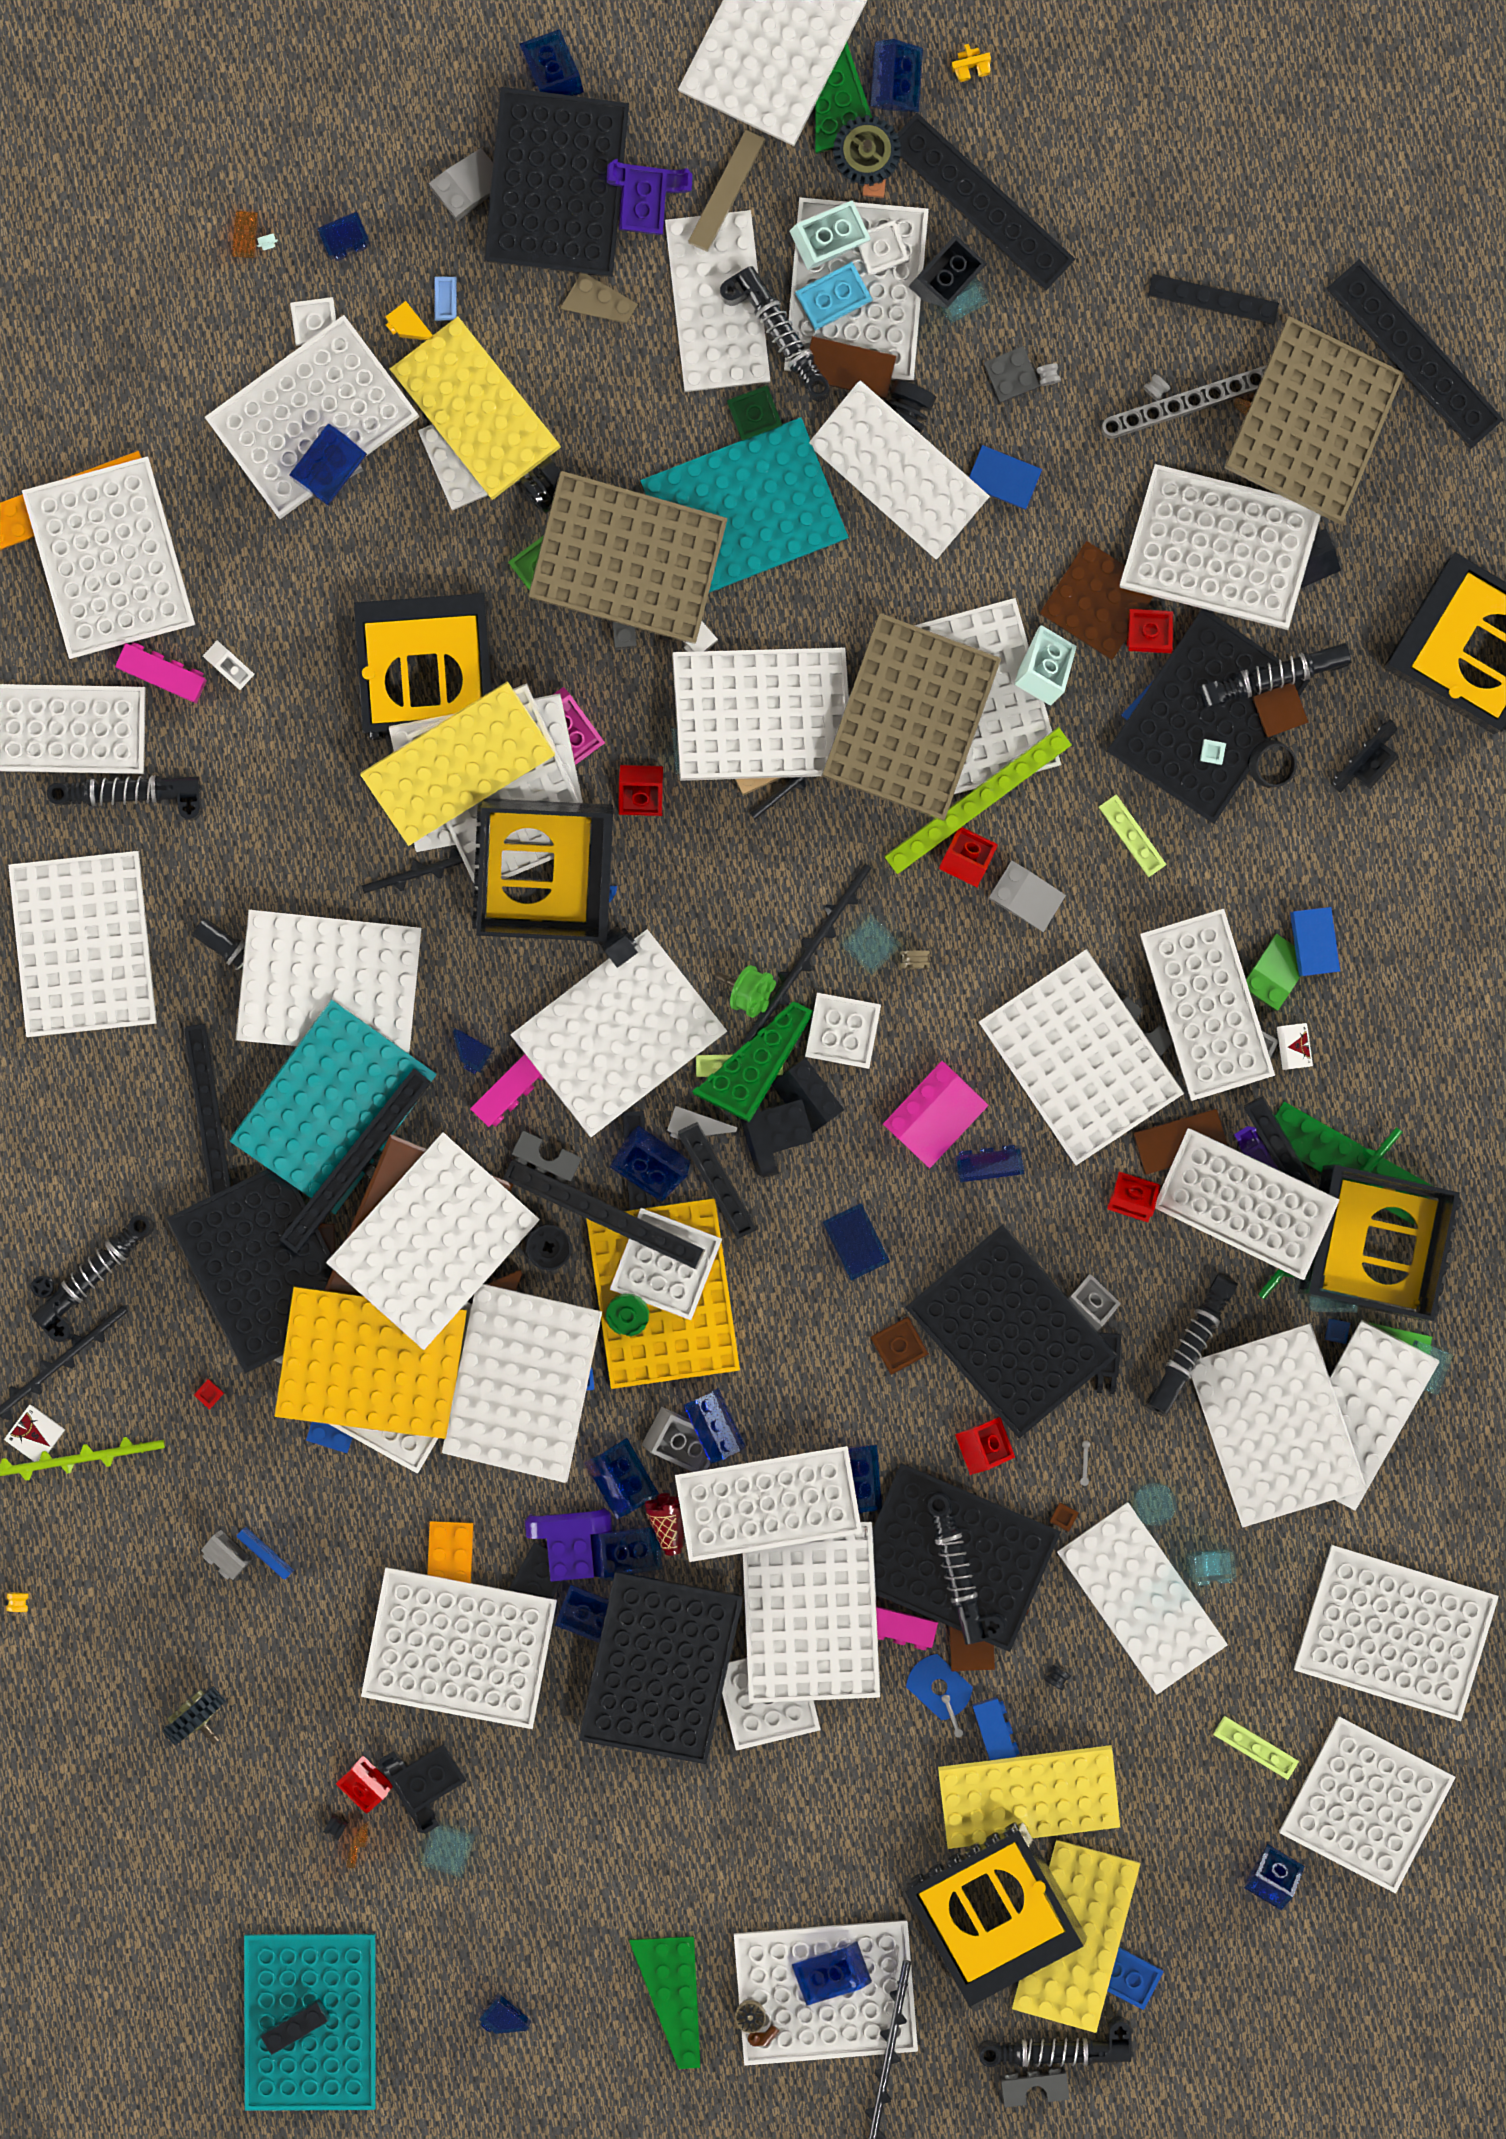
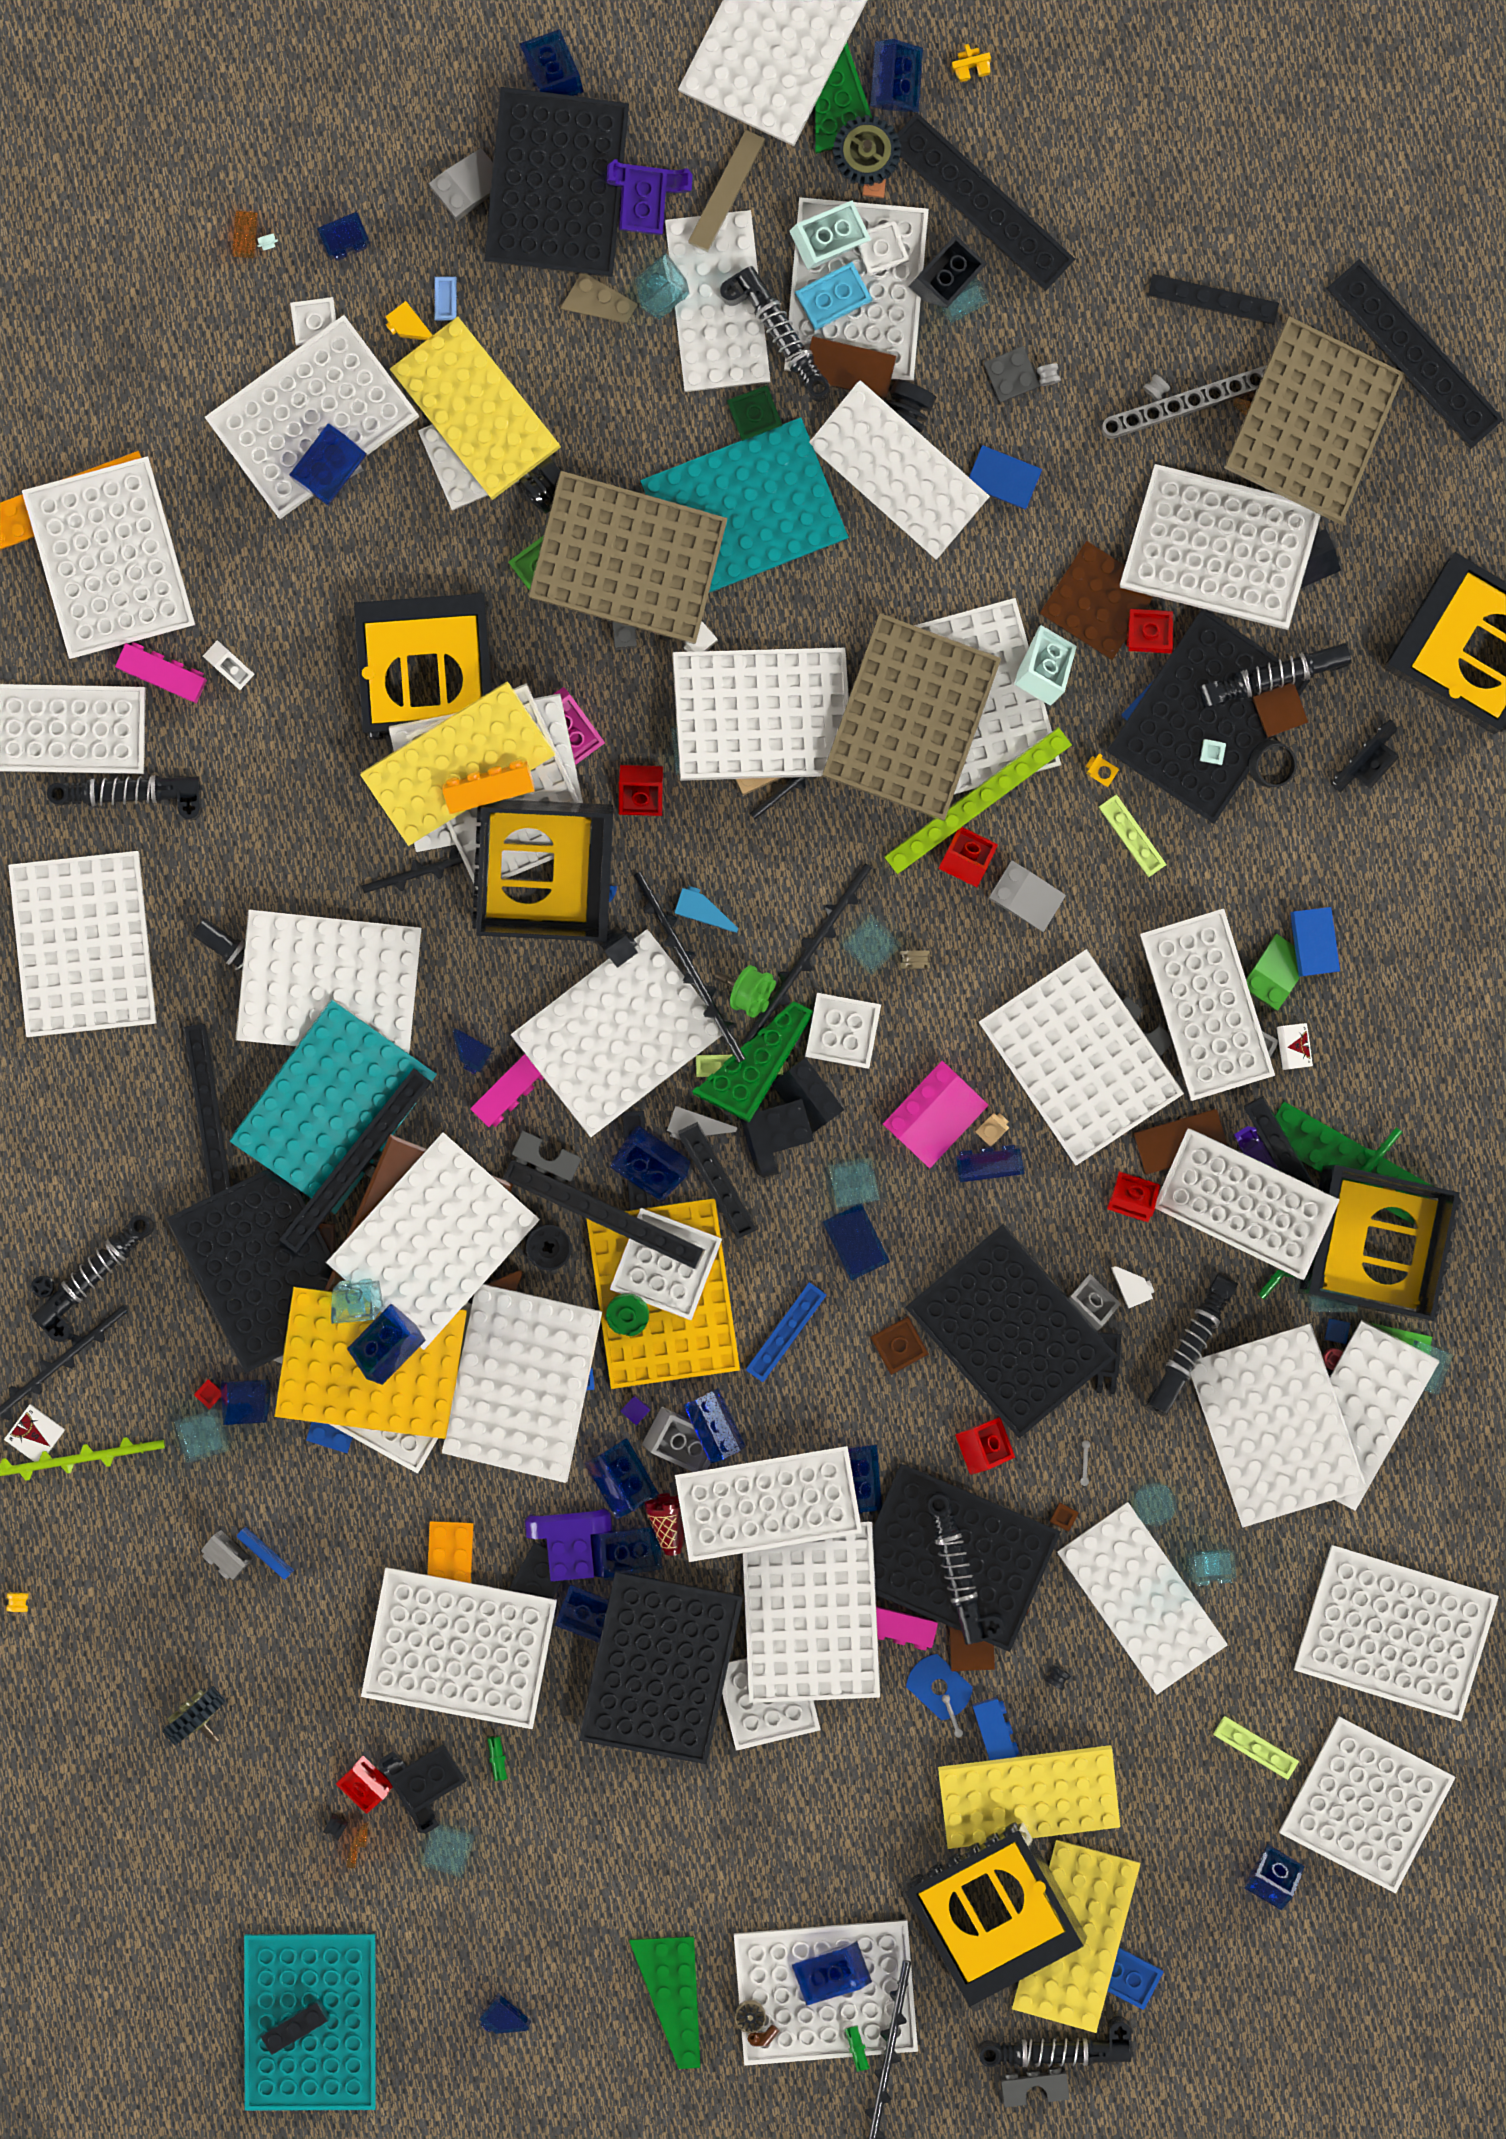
(202, 1435): none -> clear light blue brick
(245, 1401): none -> clear blue slope
(356, 1301): none -> clear light blue slope
(386, 1345): none -> clear blue slope
(488, 787): none -> light orange brick
(497, 1758): none -> green pin
(635, 1410): none -> dark purple slope
(661, 287): none -> clear light blue slope
(692, 975): none -> black plant
(699, 908): none -> dark azure slope
(786, 1332): none -> blue plate
(854, 1182): none -> clear light blue plate
(857, 2048): none -> green pin
(993, 1128): none -> tan bracket
(1096, 763): none -> yellow bracket
(1132, 1287): none -> white slope
(1331, 1356): none -> coral wheel

